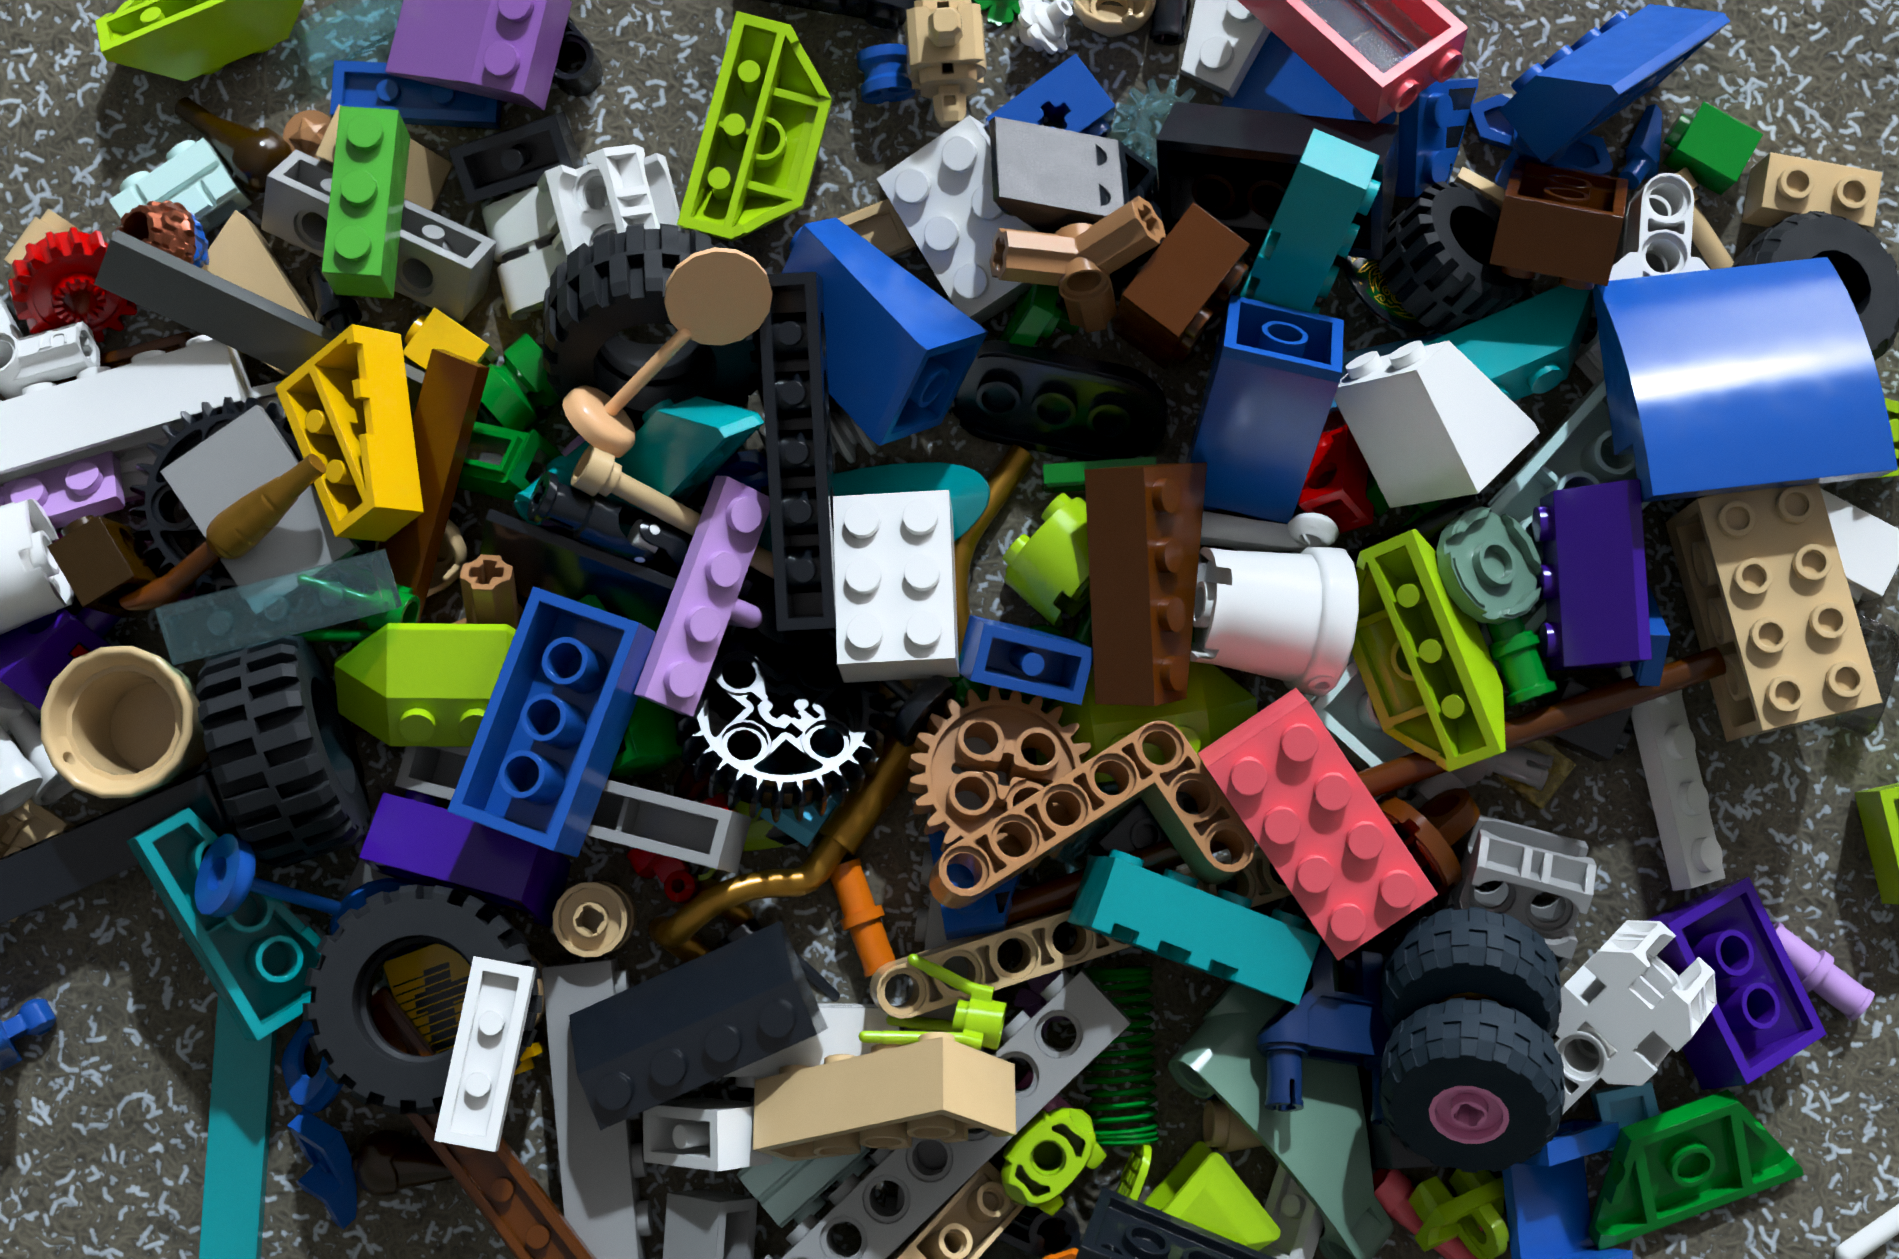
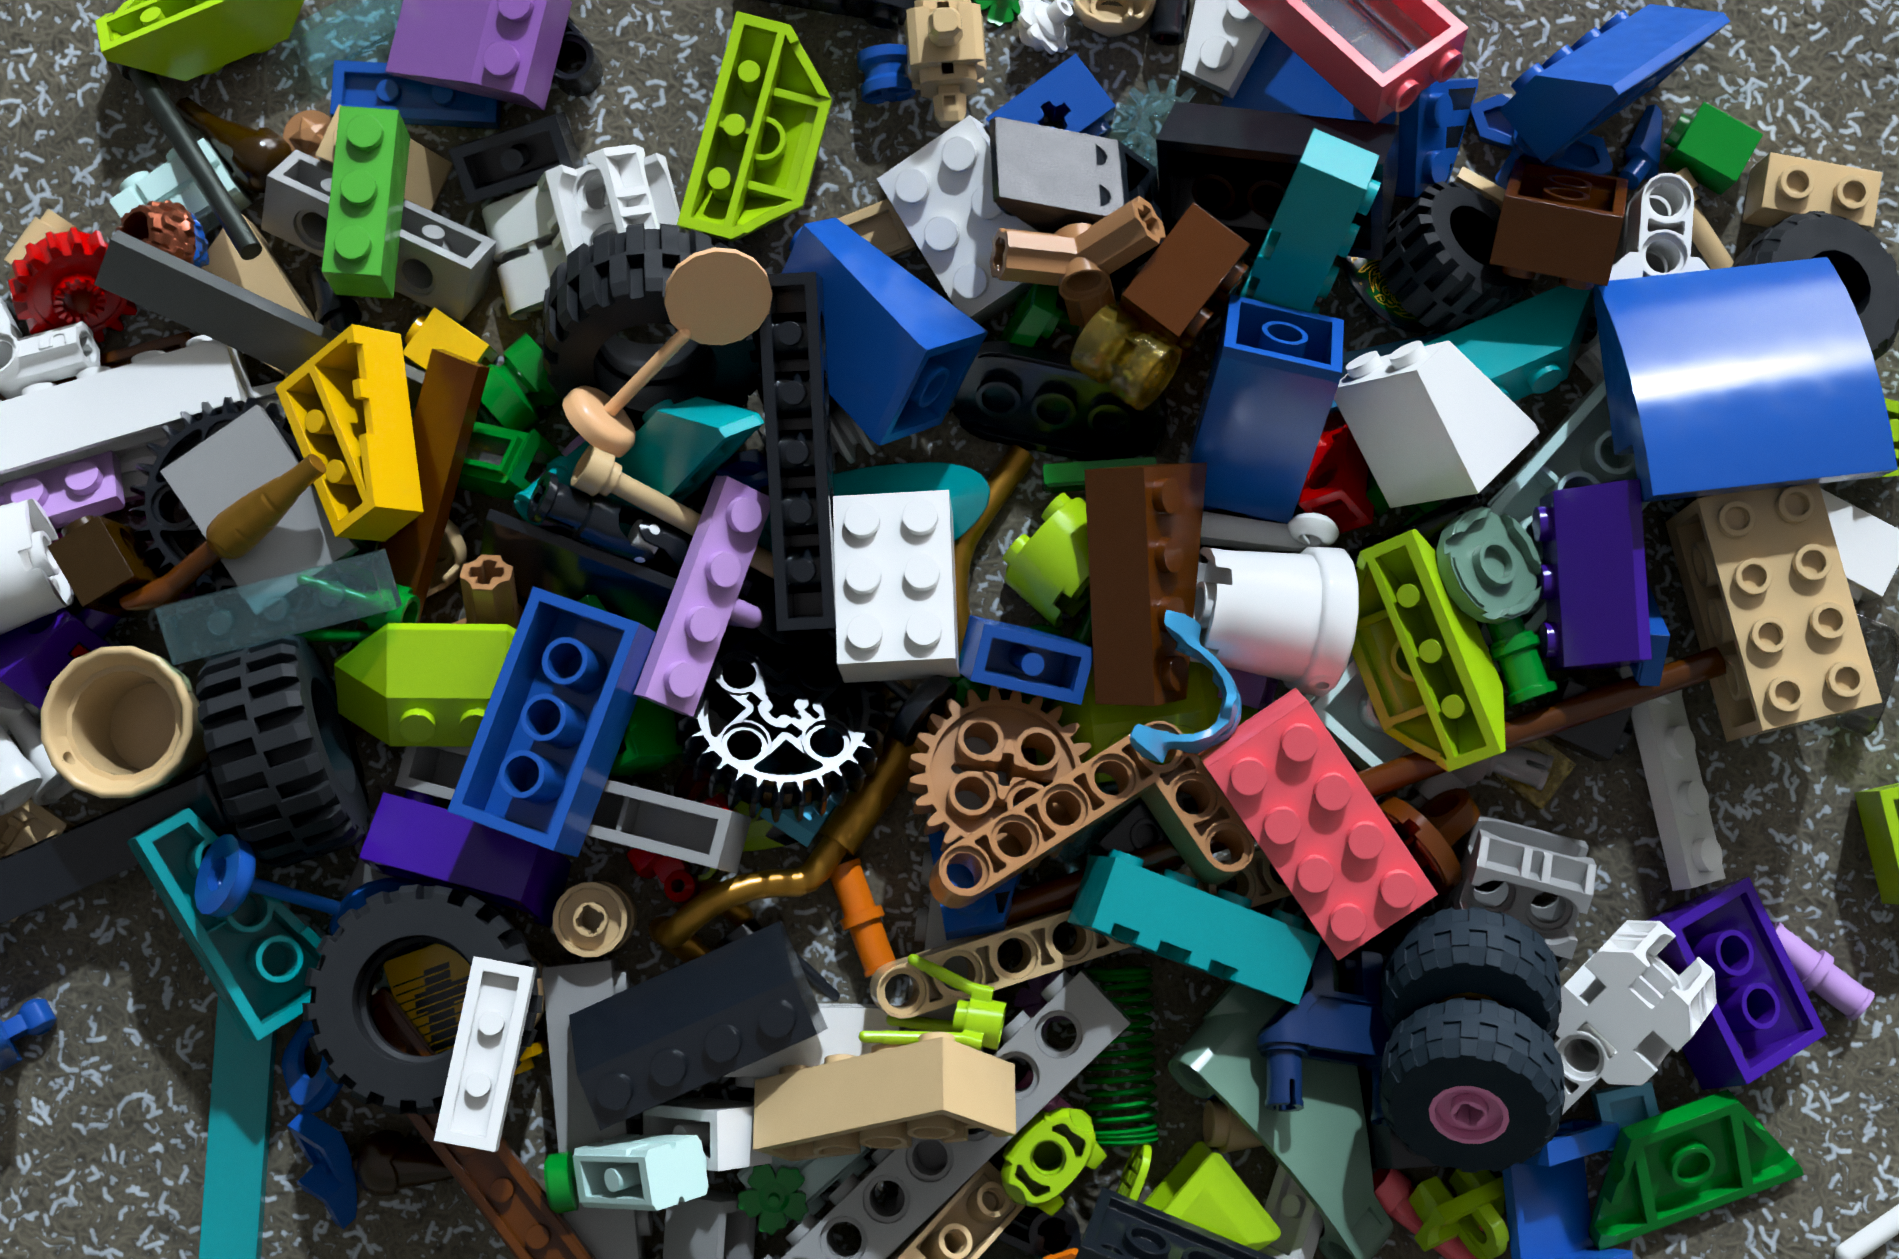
(195, 161): none -> pearl dark grey bar
(561, 1182): none -> green tile
(640, 1171): none -> light aqua brick
(774, 1197): none -> green plant
(1119, 352): none -> clear yellow wheel
(1155, 743): none -> dark azure helmet
(1254, 689): none -> medium lavender piece

